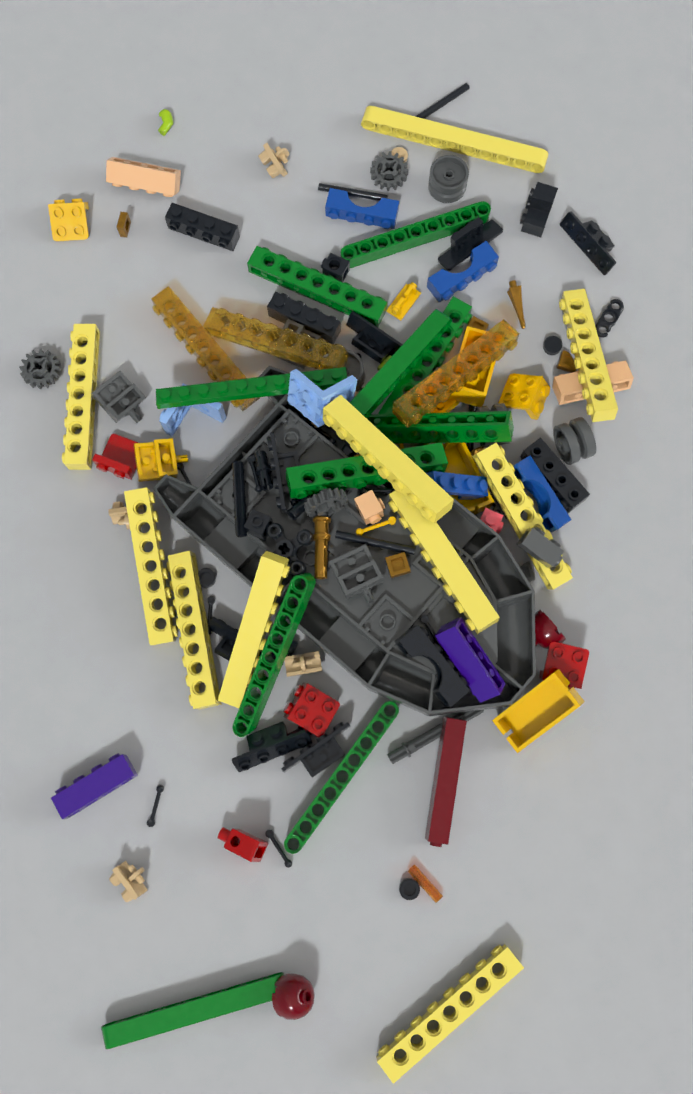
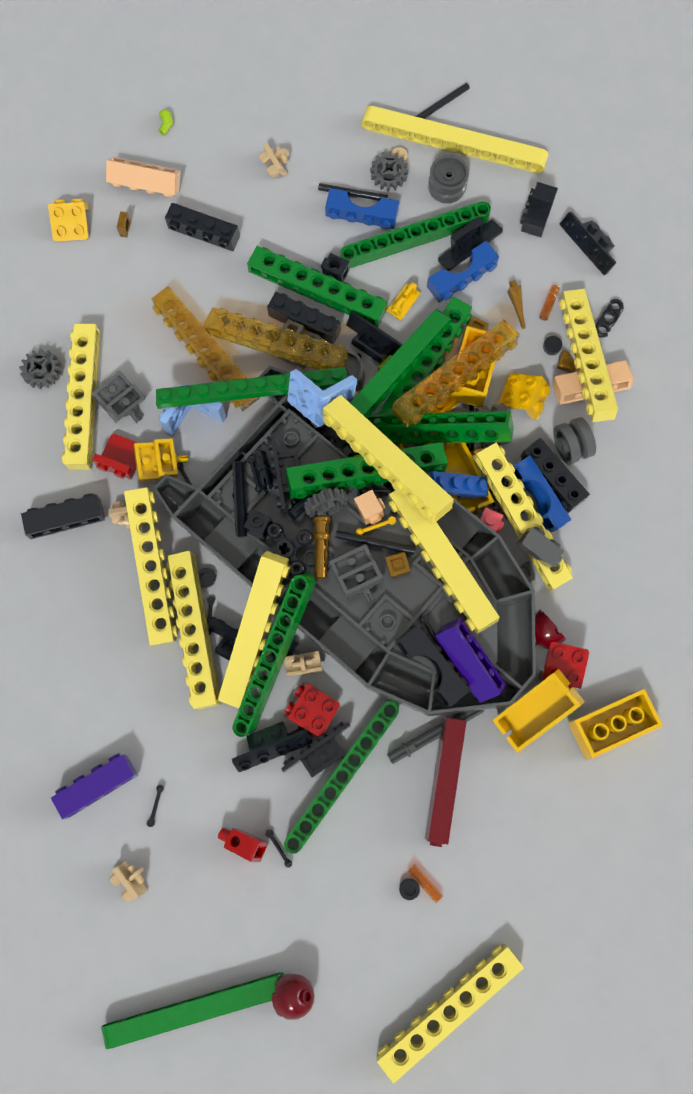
(62, 516): none -> black brick
(550, 300): none -> clear orange piece
(615, 724): none -> yellow brick

